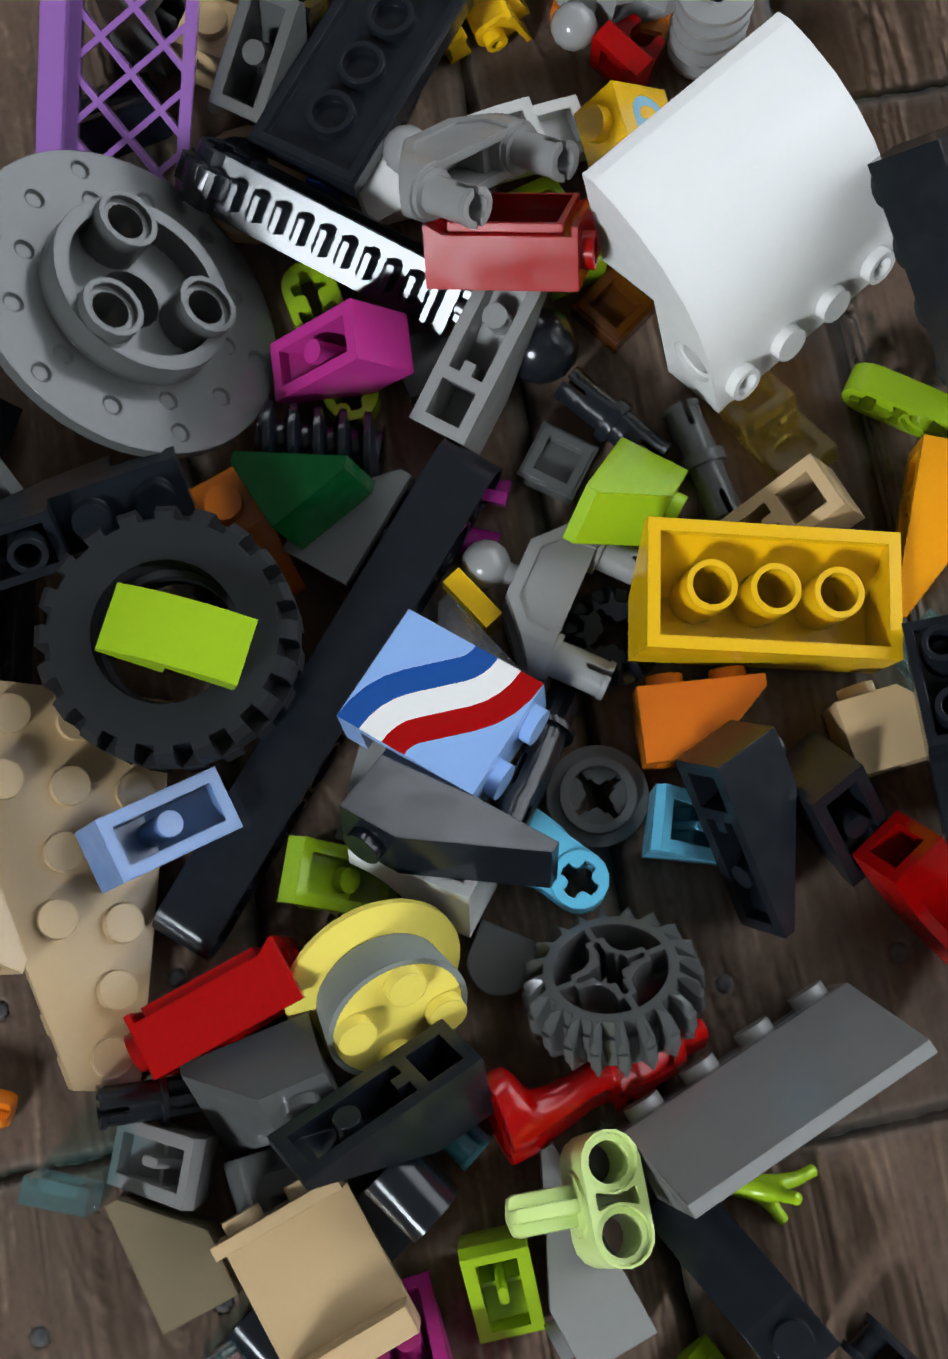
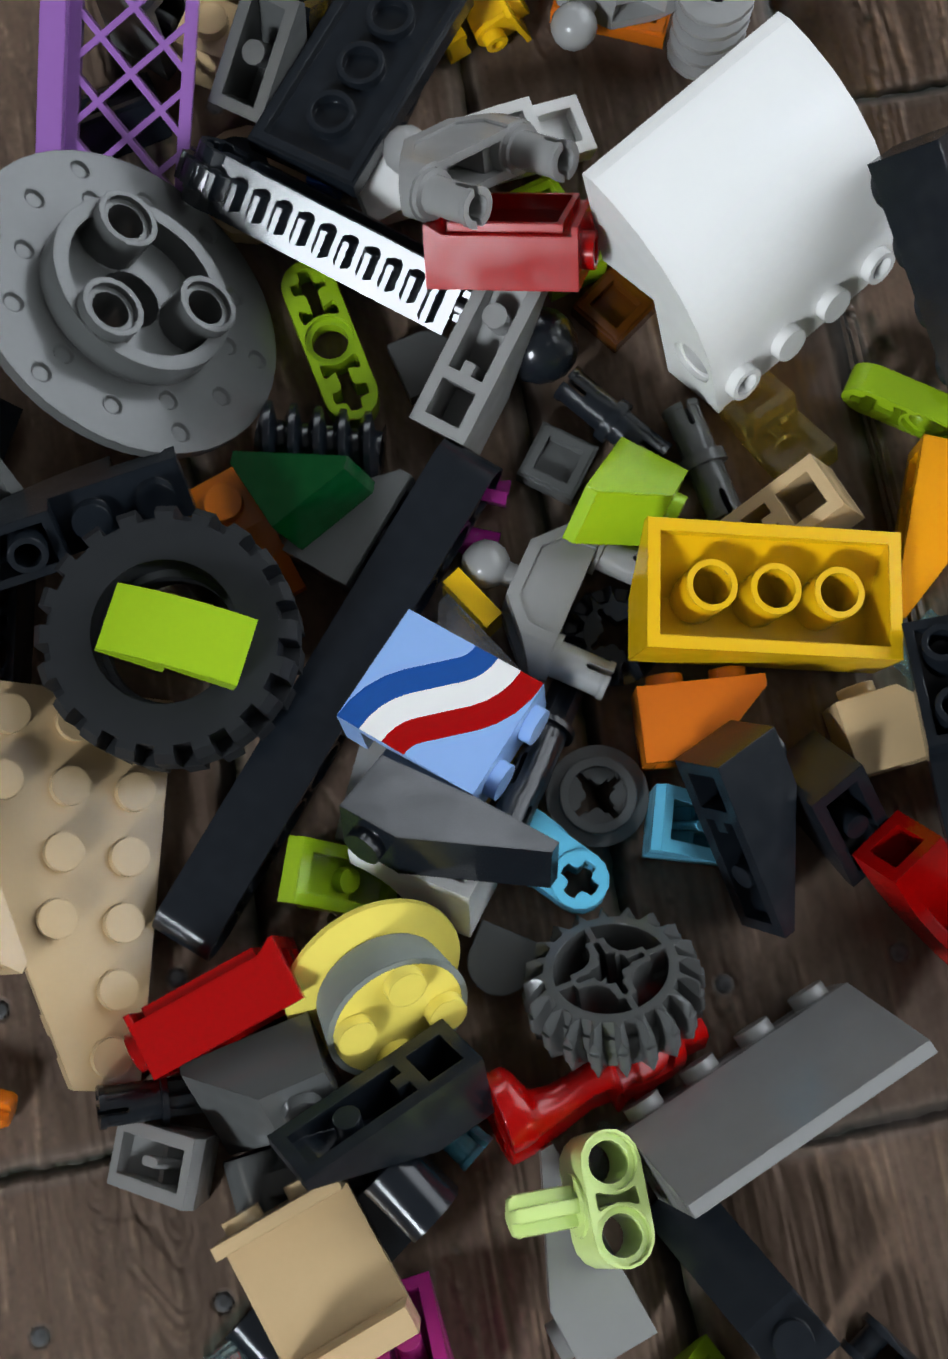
(61, 1192): clear light blue tile -> none
(158, 829): medium blue slope -> none
(173, 1258): dark tan slope -> none
(342, 354): dark pink slope -> none
(500, 1284): lime slope -> none
(614, 115): yellow brick -> none
(619, 57): red tile -> none
(774, 1188): lime bar -> none

